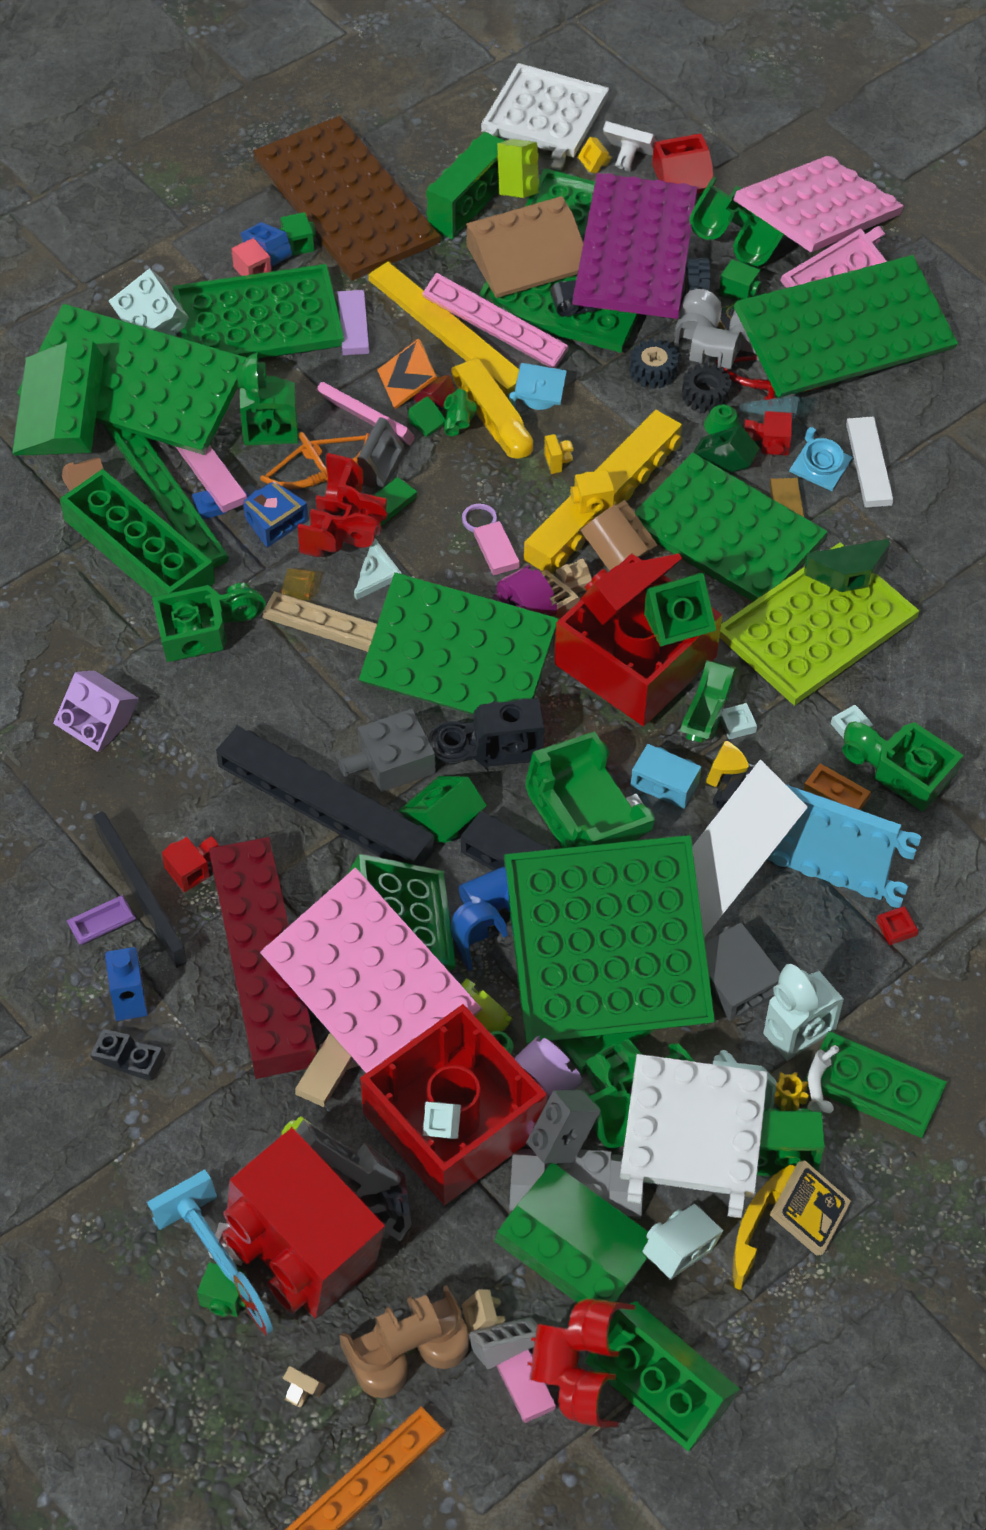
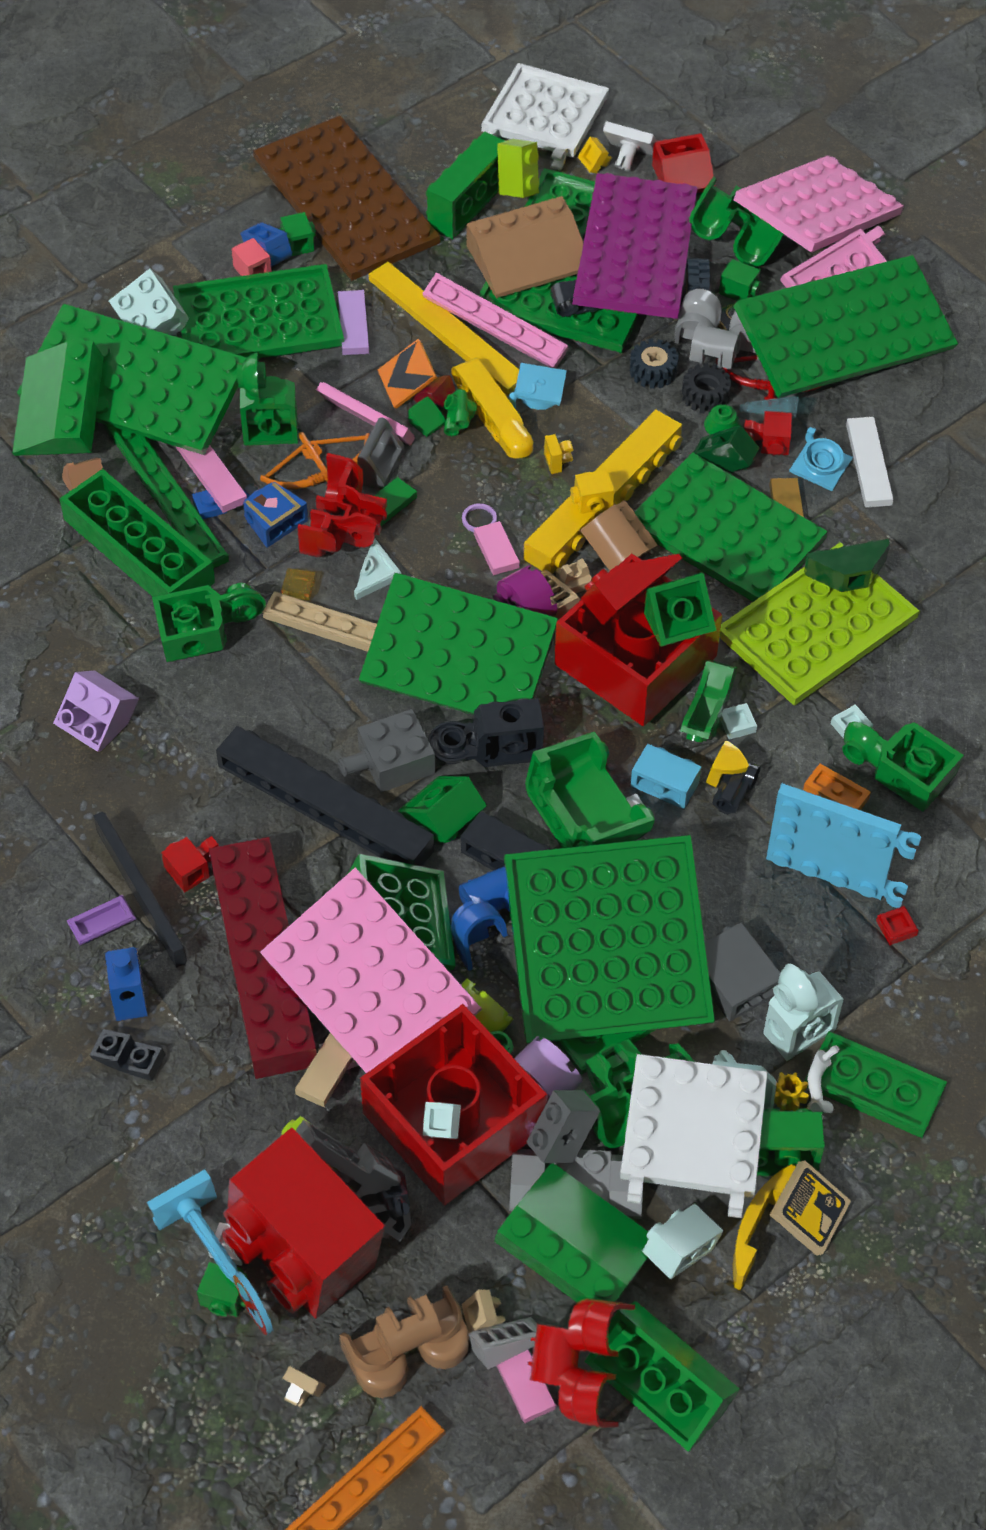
(742, 839): white sticker -> none

